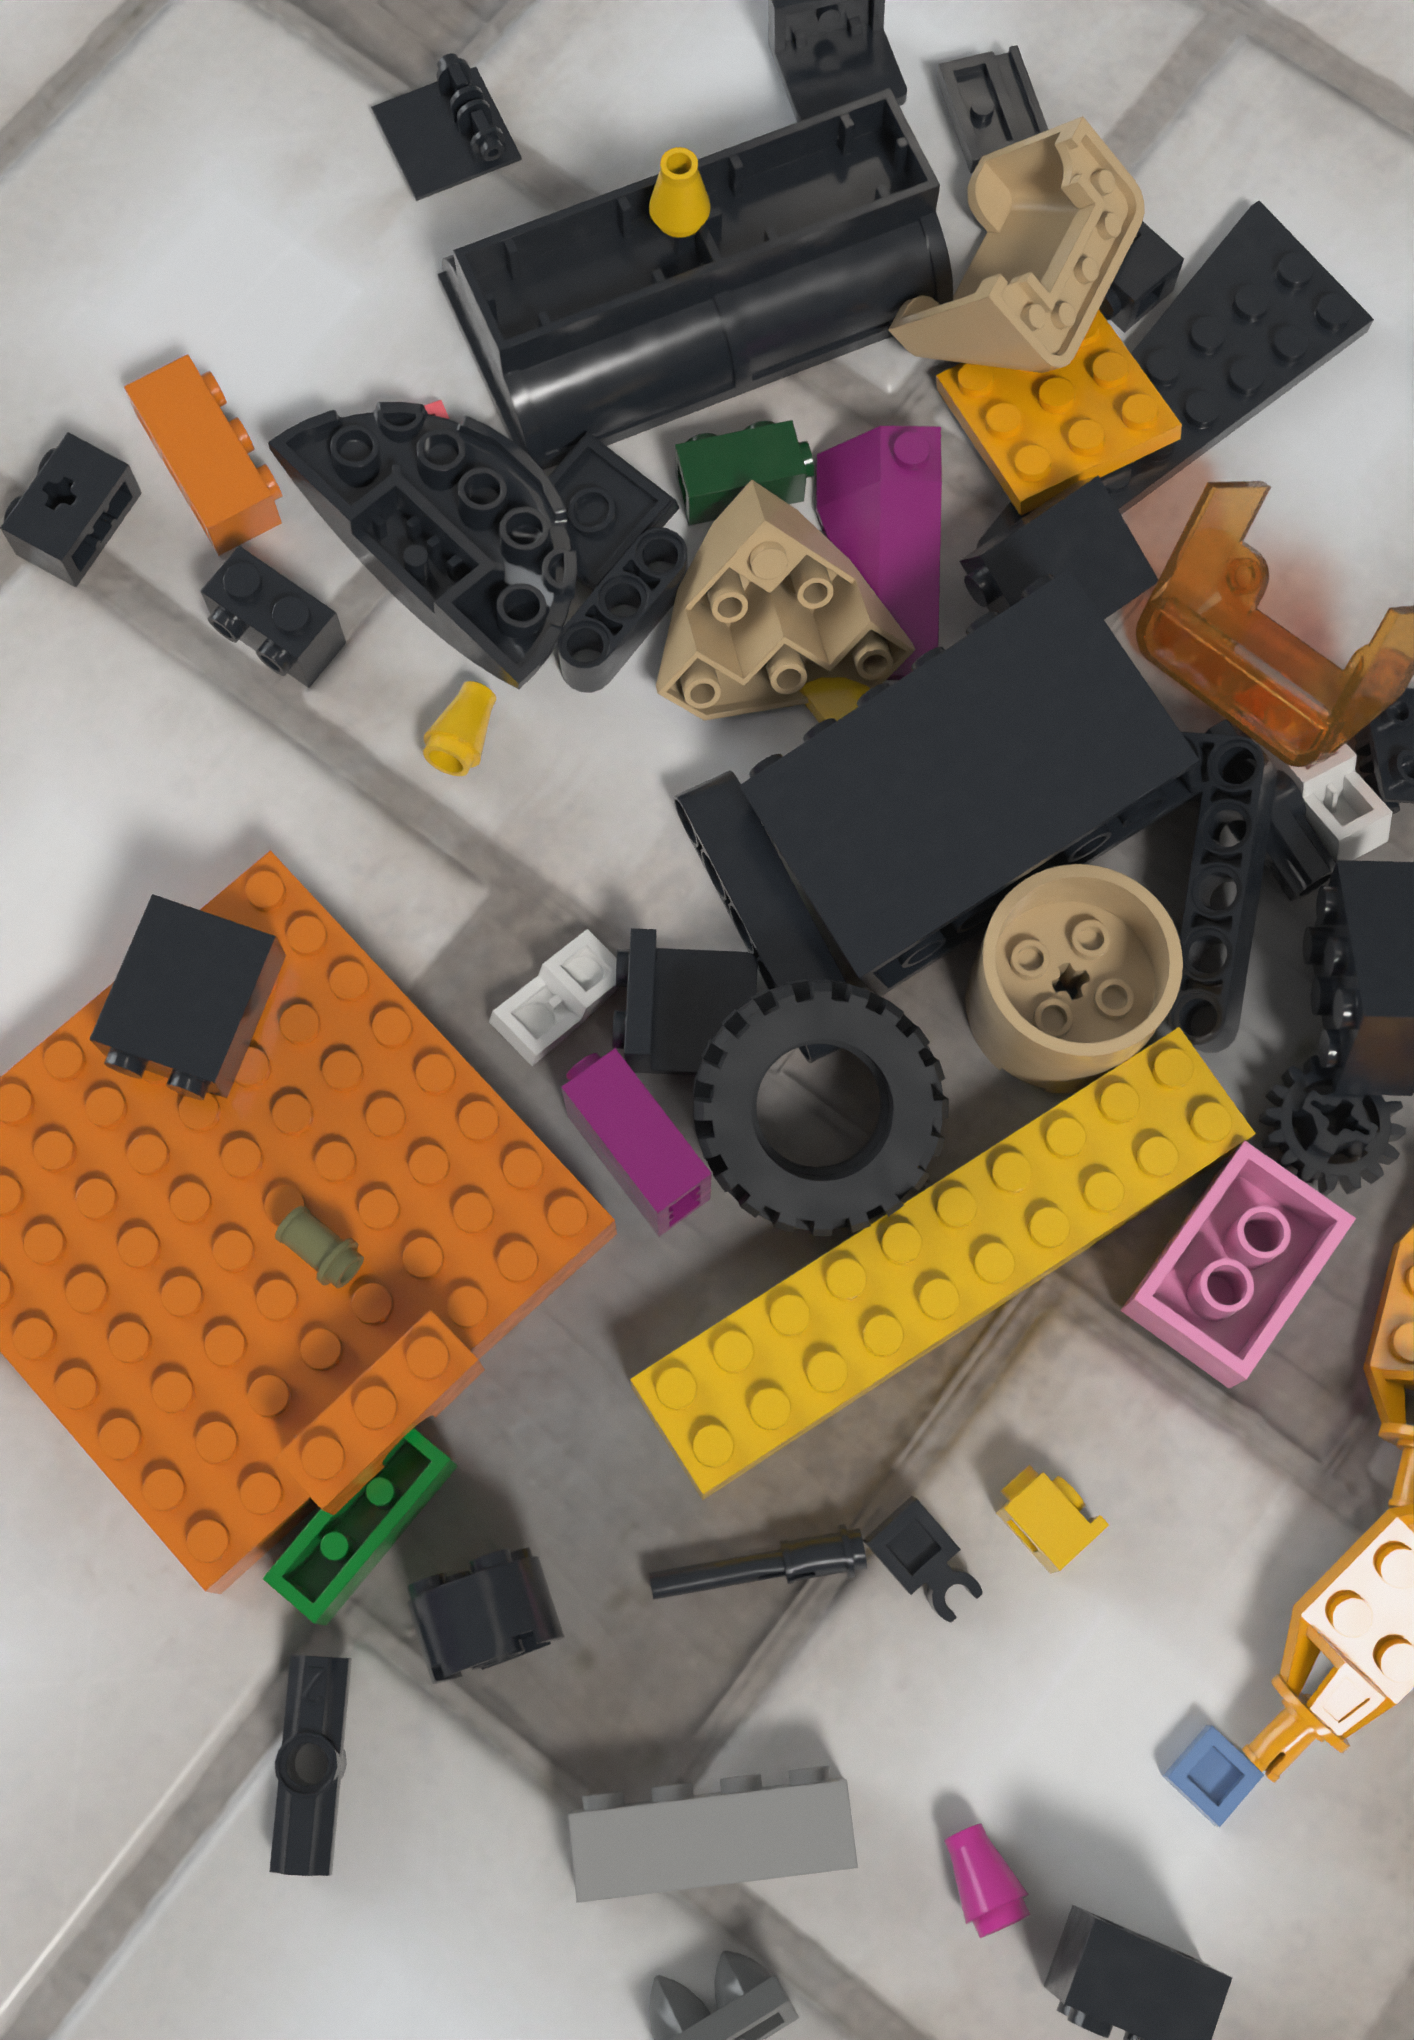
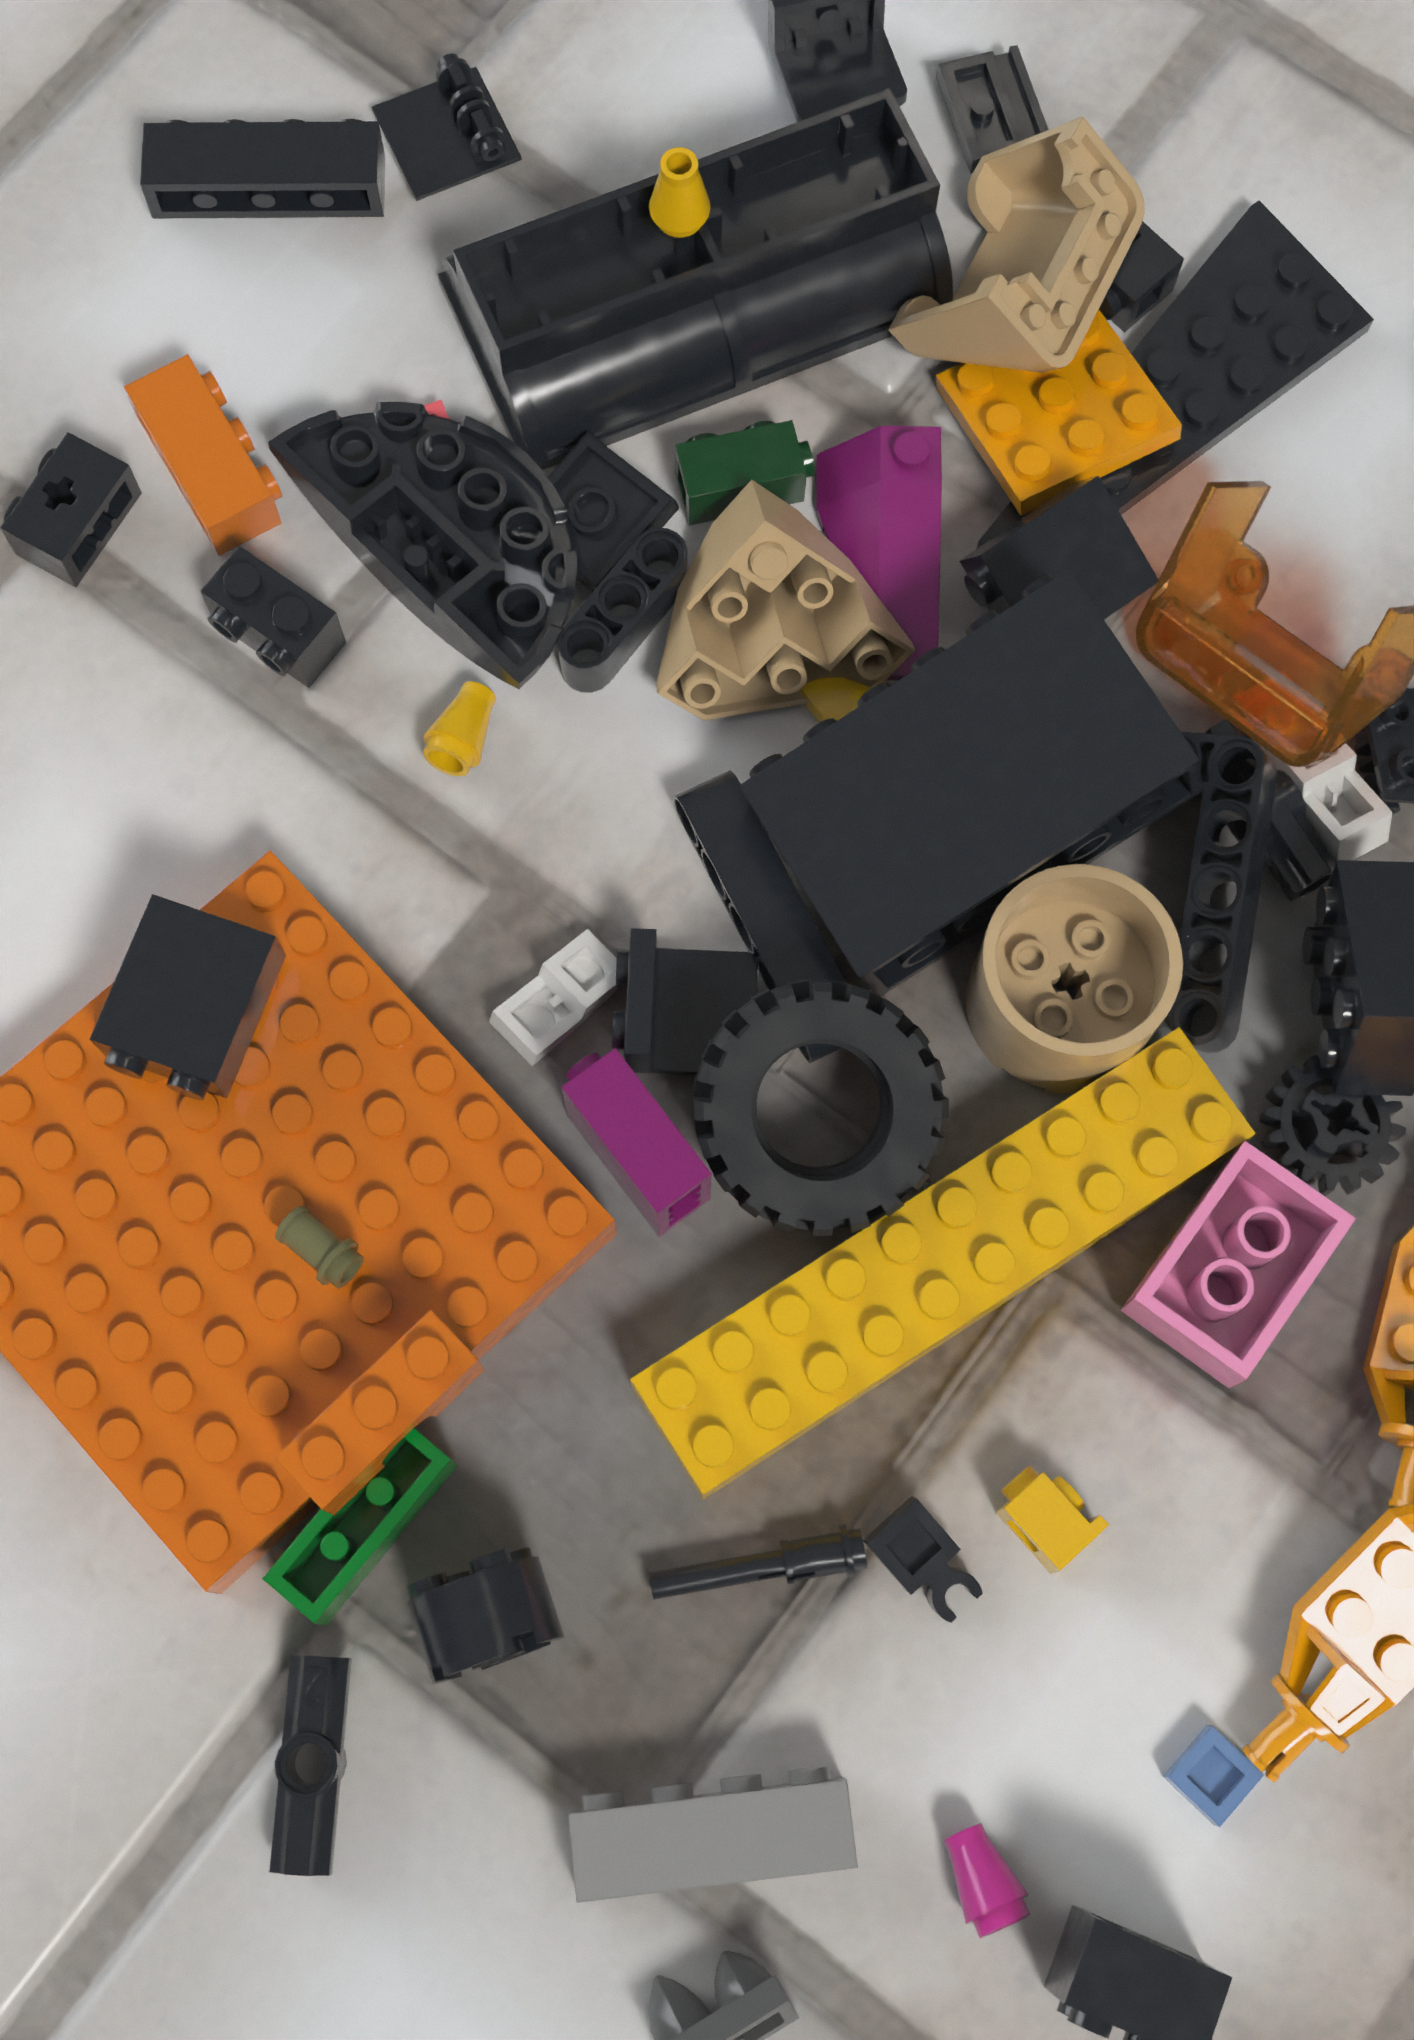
(263, 169): none -> black brick

